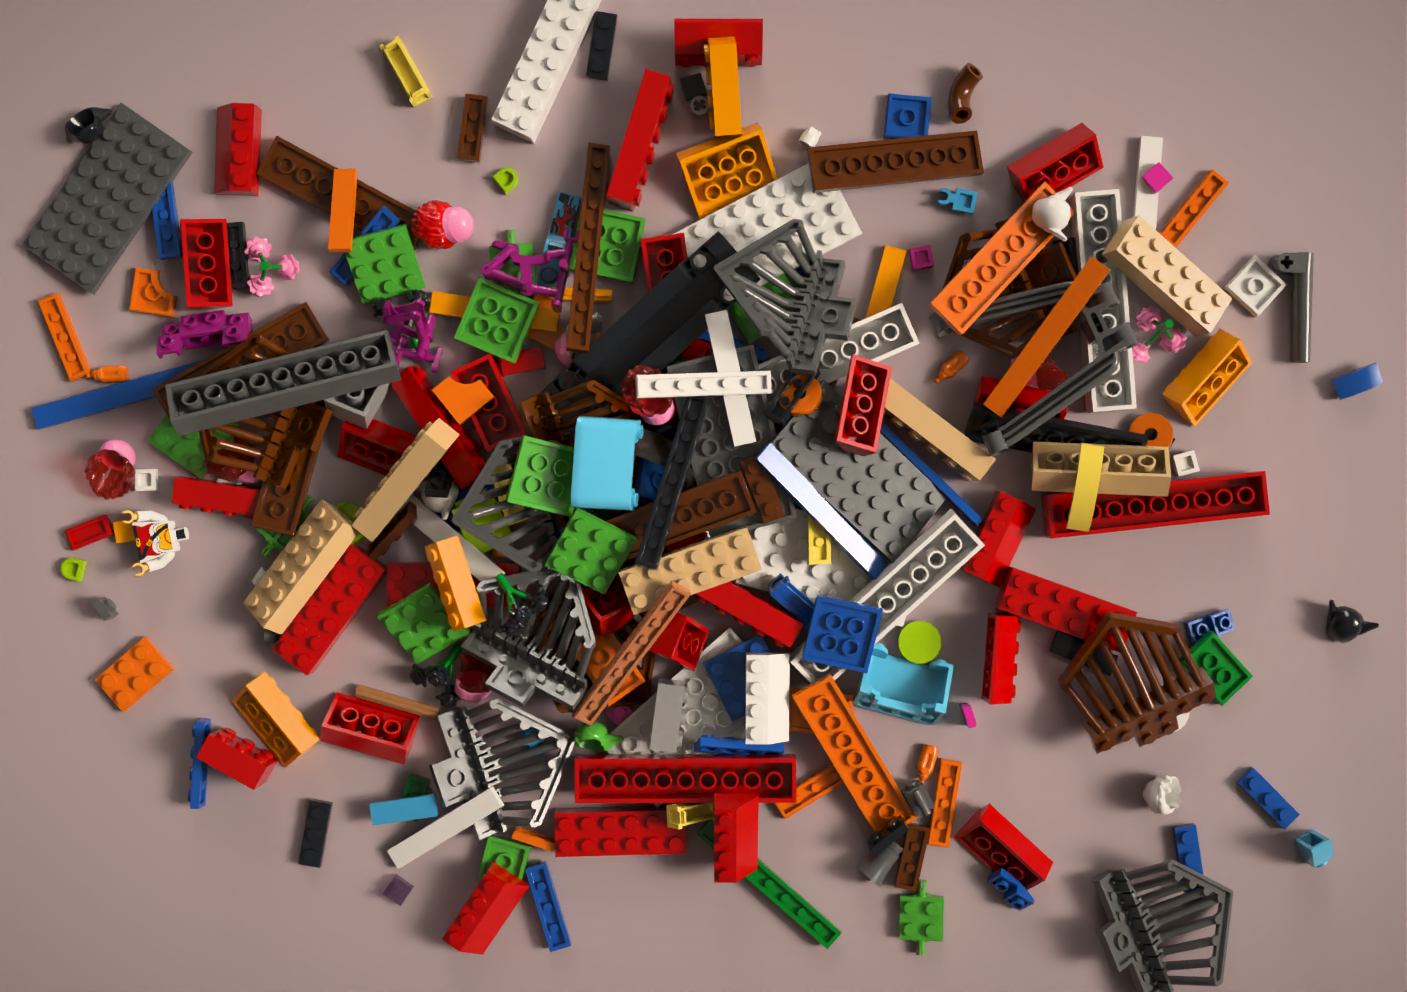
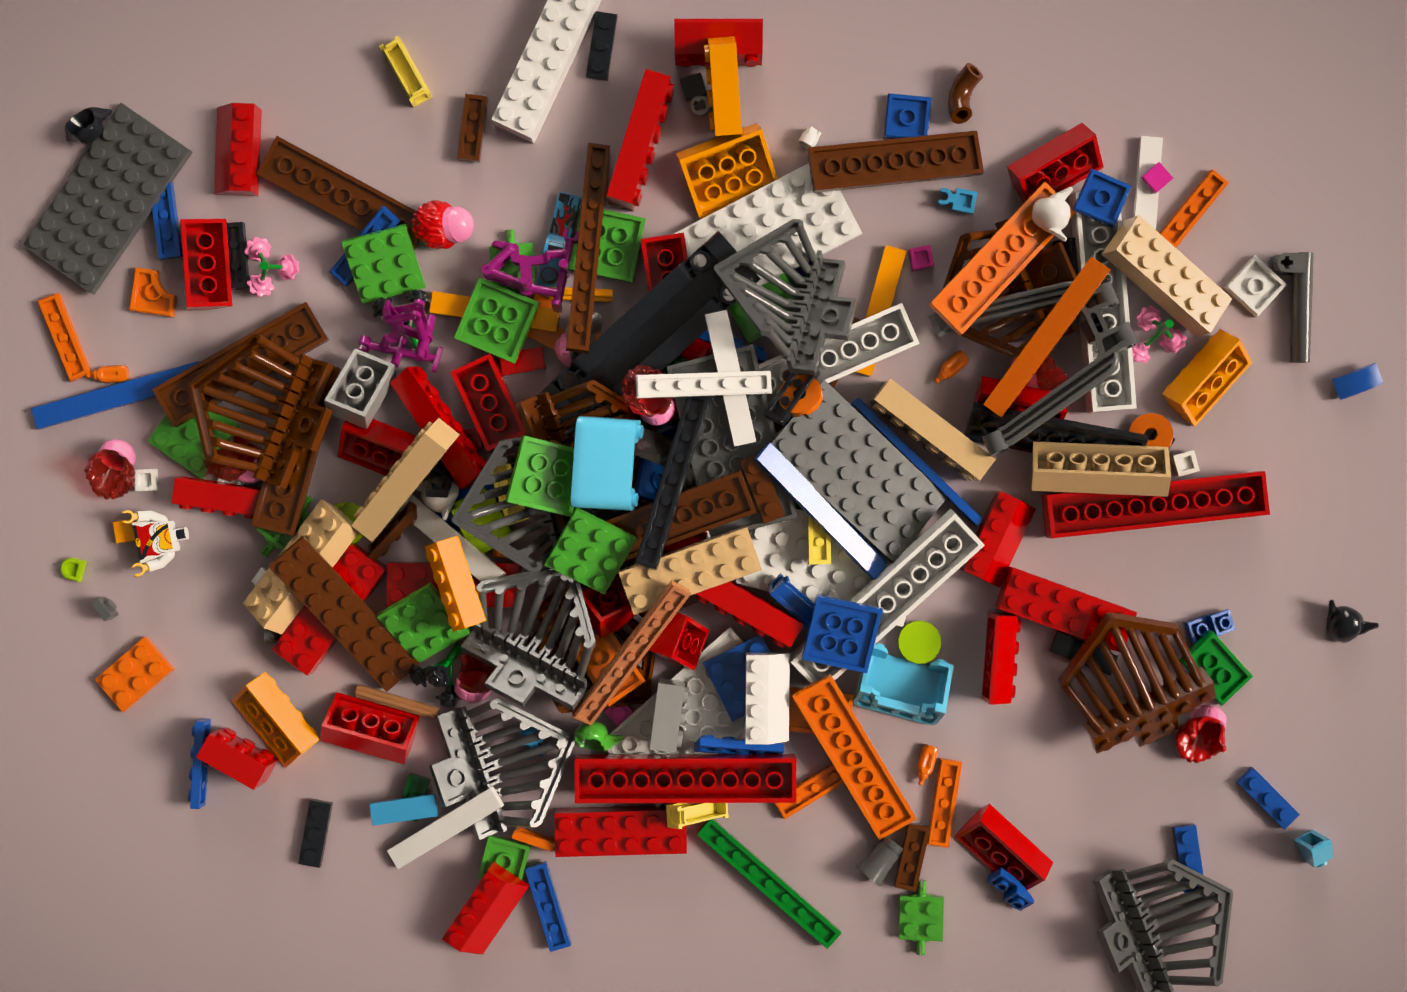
(89, 532): red tile -> none
(204, 331): magenta bracket -> none
(282, 382): dark grey brick -> none
(342, 210): orange tile -> none
(343, 612): none -> reddish brown plate
(398, 890): clear purple tile -> none
(462, 399): orange tile -> none
(506, 179): lime tile -> none
(516, 615): black plant -> none
(735, 836): red slope -> none
(863, 406): red slope -> none
(882, 839): black plate -> none
(918, 798): dark grey brick -> none
(968, 715): dark pink tile -> none
(1085, 487): light yellow slope -> none
(1102, 198): none -> blue tile
(1162, 794): white hair -> none
(1202, 734): none -> red hair

